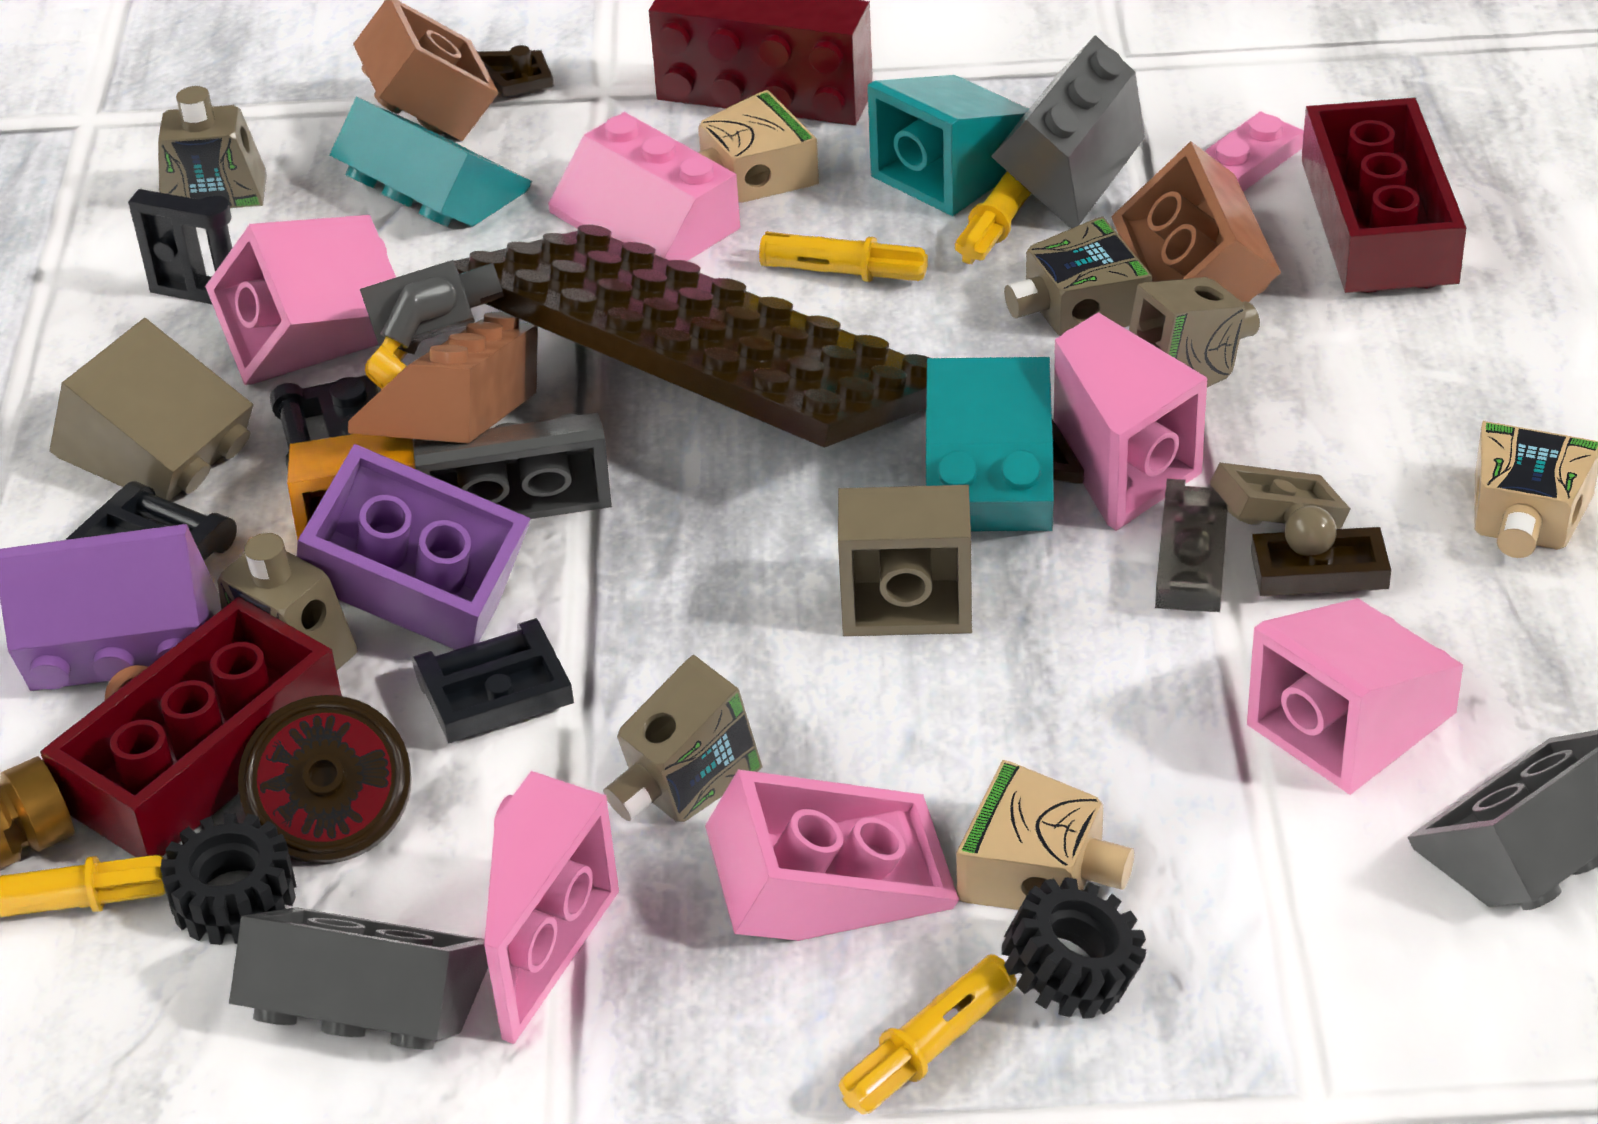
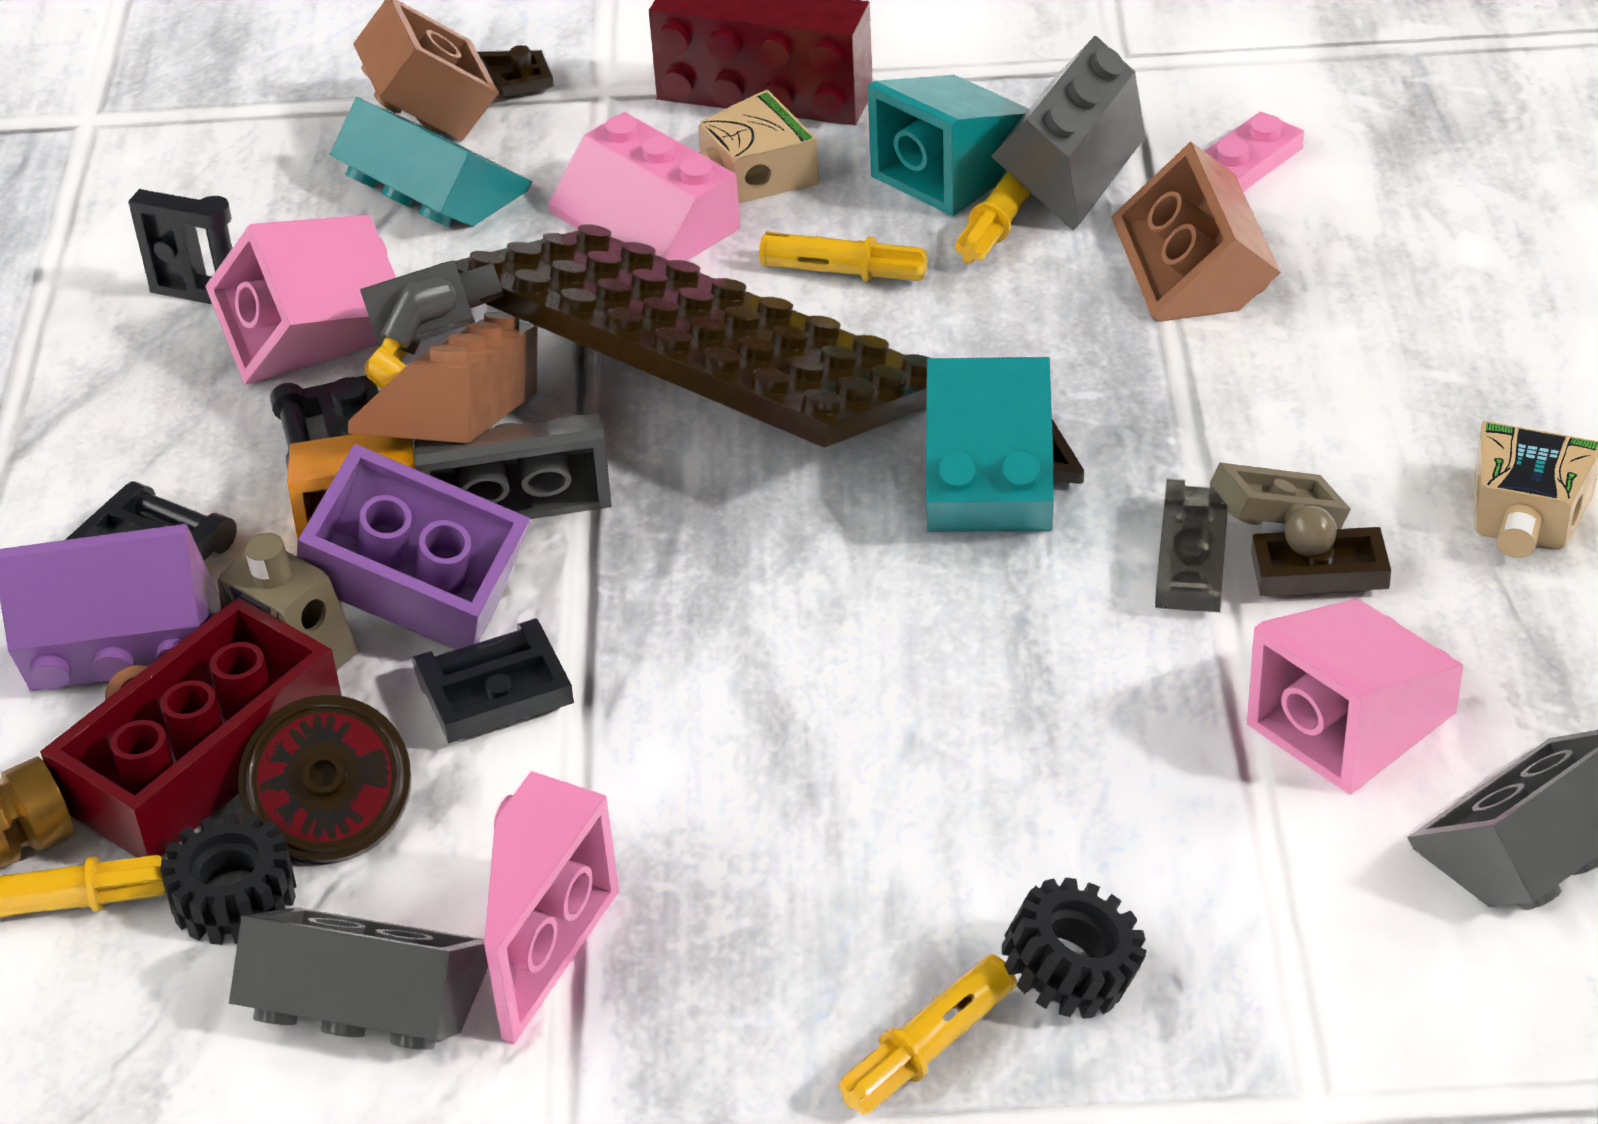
(148, 415): dark tan slope -> none
(209, 152): dark tan torso -> none
(683, 745): dark tan torso -> none
(824, 856): bright pink slope -> none
(905, 560): dark tan brick -> none
(1033, 833): tan torso -> none
(1077, 277): dark tan torso -> none
(1127, 416): bright pink slope -> none
(1194, 323): dark tan torso -> none
(1382, 195): dark red brick -> none

